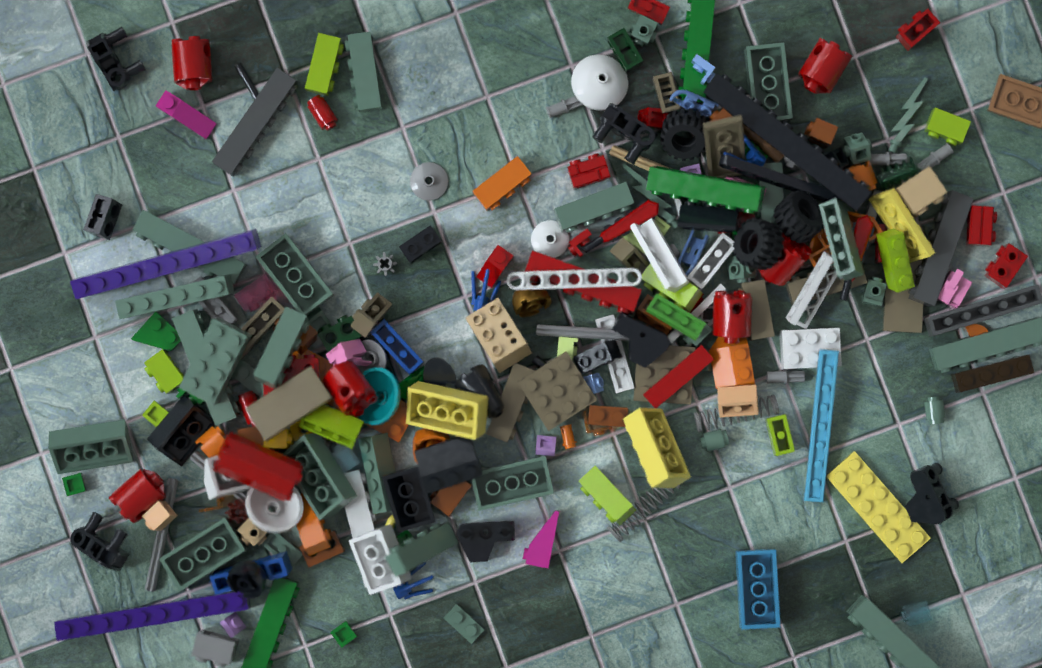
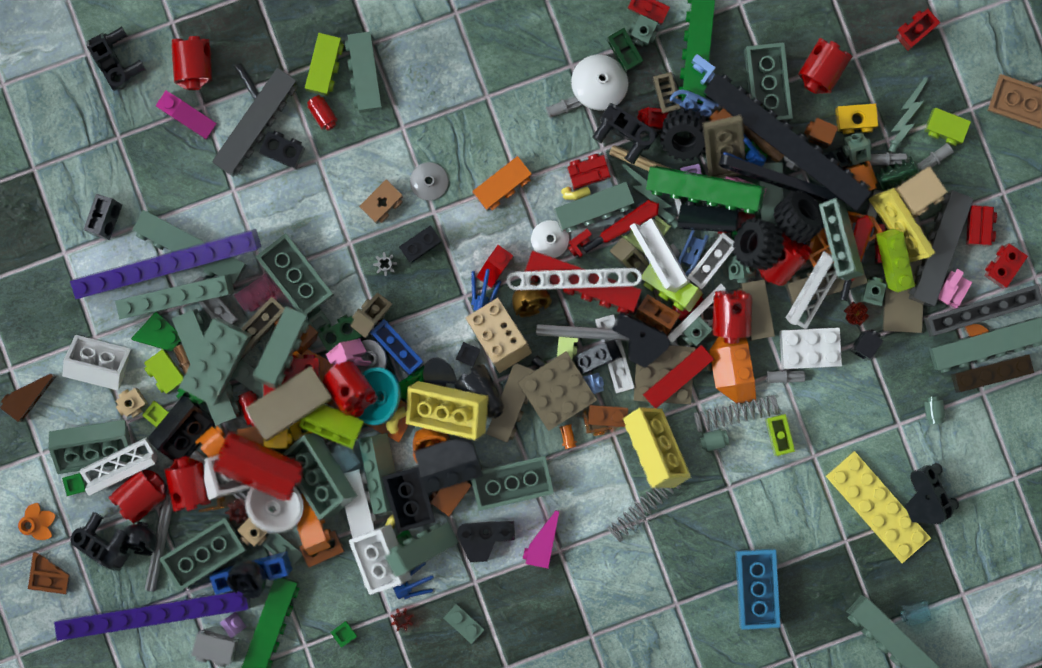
(22, 401): none -> reddish brown slope
(39, 520): none -> orange plate
(47, 576): none -> dark orange wing
(96, 362): none -> white slope
(122, 472): none -> white fence
(137, 399): none -> tan brick
(140, 539): none -> black cylinder
(159, 516): light nougat brick -> none
(182, 358): none -> medium nougat axle
(186, 484): none -> red cylinder
(280, 153): none -> black brick
(384, 191): none -> medium nougat brick
(392, 424): none -> light yellow arm
(396, 621): none -> clear red gear
(468, 354): none -> black plate
(545, 445): lavender plate -> none
(575, 195): none -> light yellow arm
(606, 496): lime brick -> none
(676, 317): bright green plate -> none
(737, 401): light nougat brick -> none
(821, 425): medium azure tile -> none
(856, 313): none -> clear red gear
(867, 344): none -> black brick
(868, 115): none -> yellow brick

